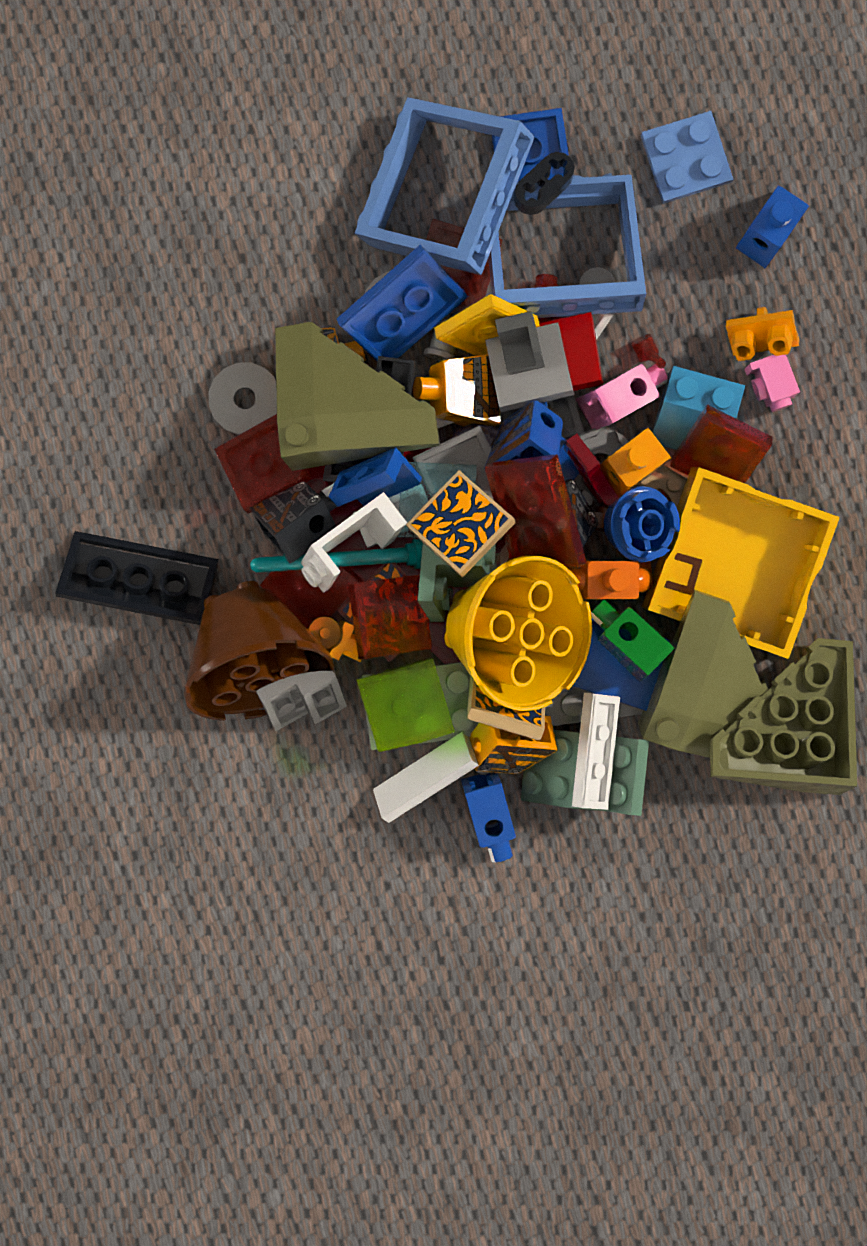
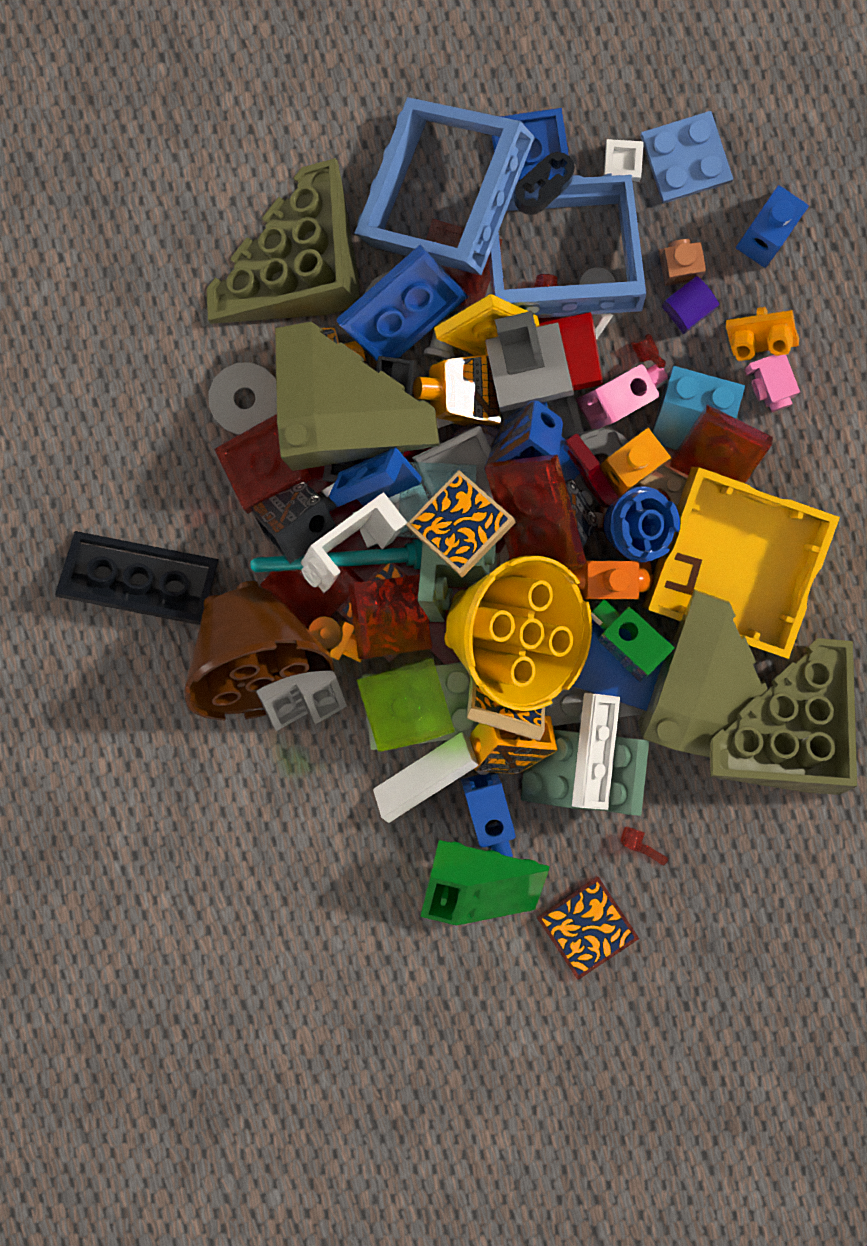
(299, 262): none -> olive slope
(480, 885): none -> green slope
(587, 927): none -> tile
(624, 158): none -> white plate
(633, 840): none -> clear red hand
(682, 261): none -> nougat brick
(690, 304): none -> dark purple piece

